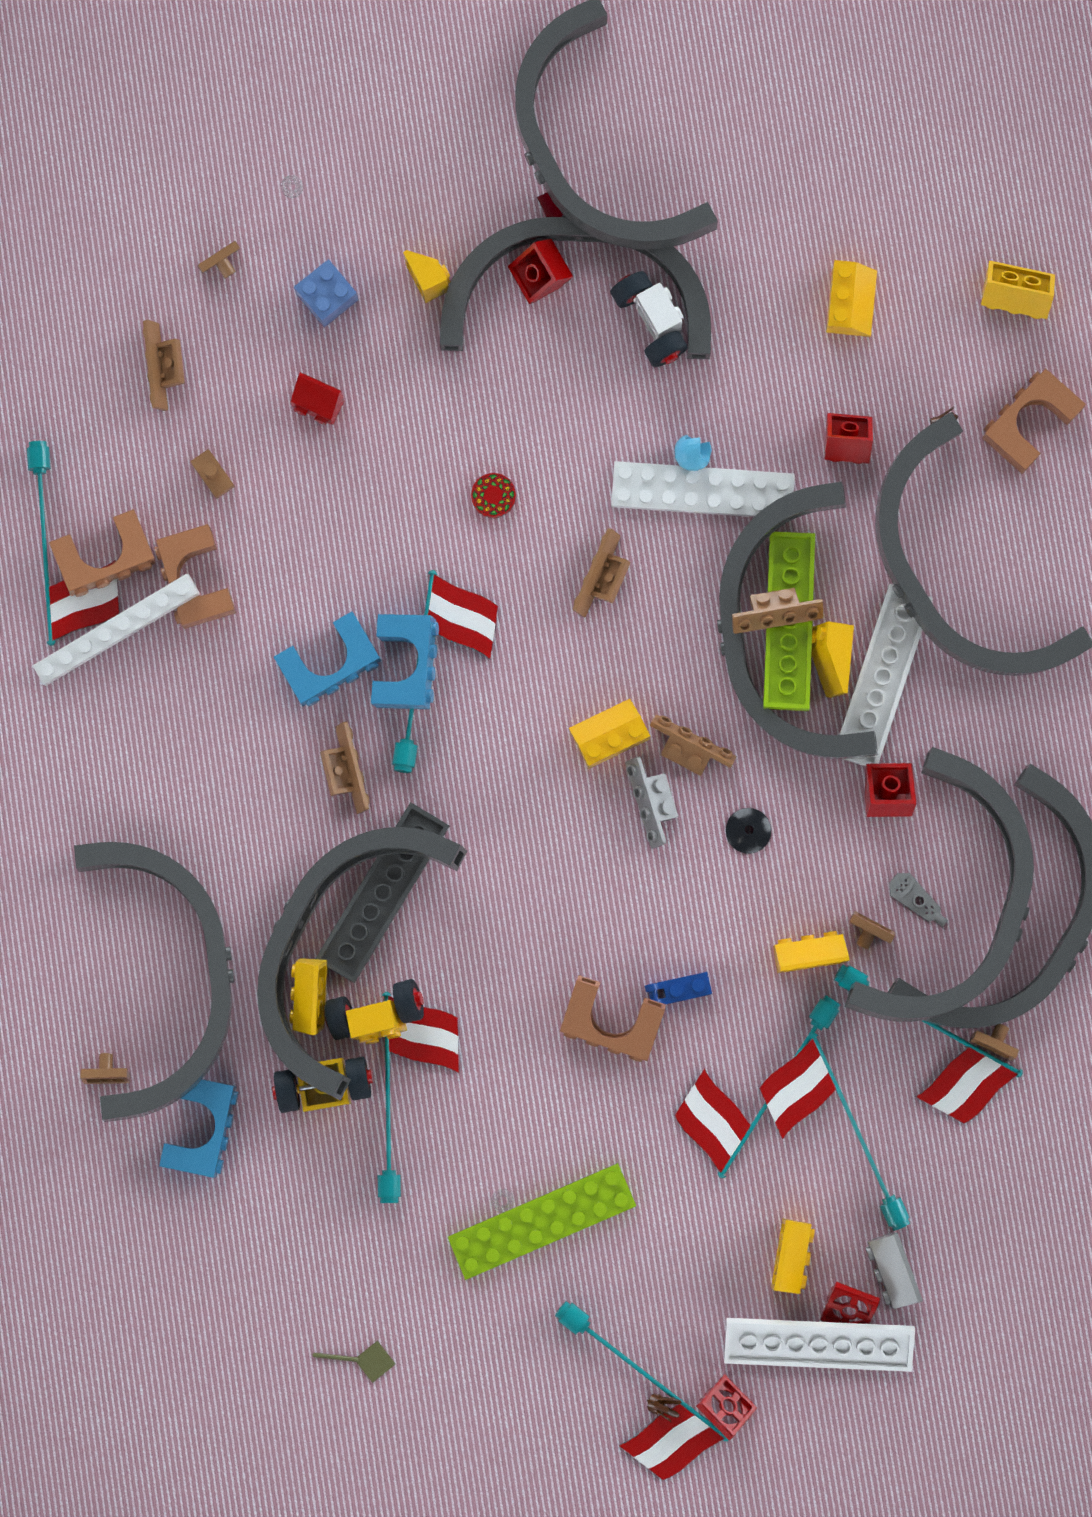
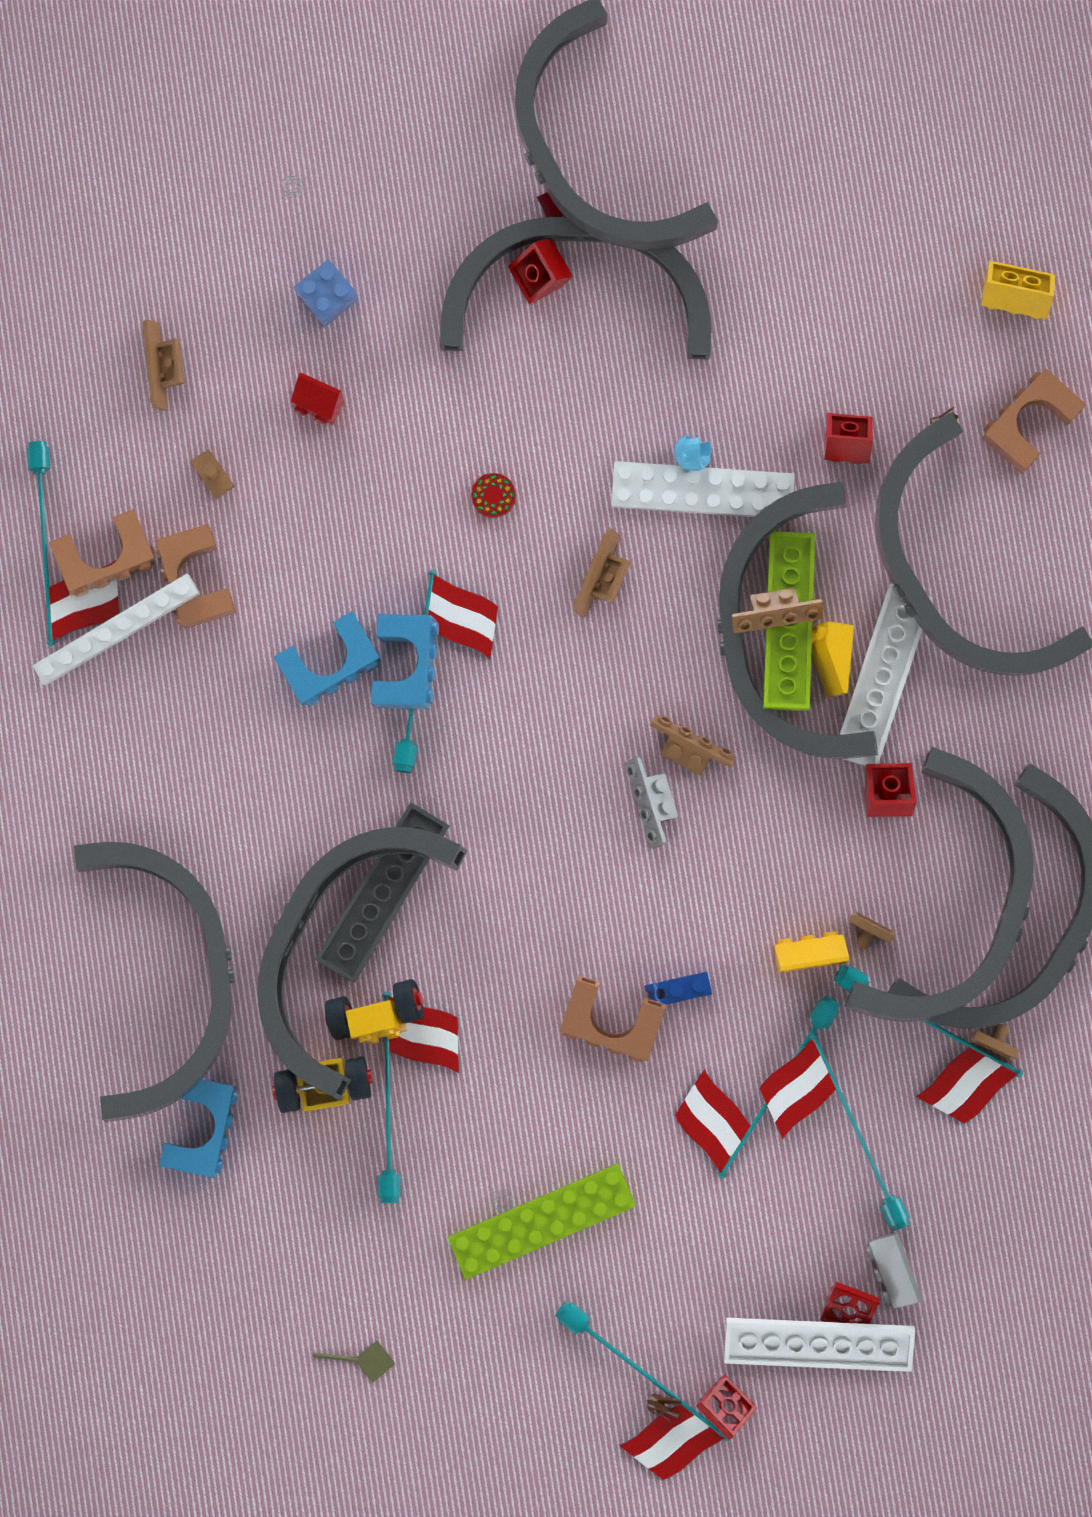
(106, 1073): medium nougat tile -> none
(220, 260): medium nougat tile -> none
(308, 995): yellow slope -> none
(343, 769): medium nougat bracket -> none
(427, 274): yellow slope -> none
(609, 733): yellow slope -> none
(658, 314): brick -> none
(740, 839): black dish -> none
(792, 1256): yellow slope -> none
(851, 299): yellow slope -> none
(909, 894): light grey piece -> none

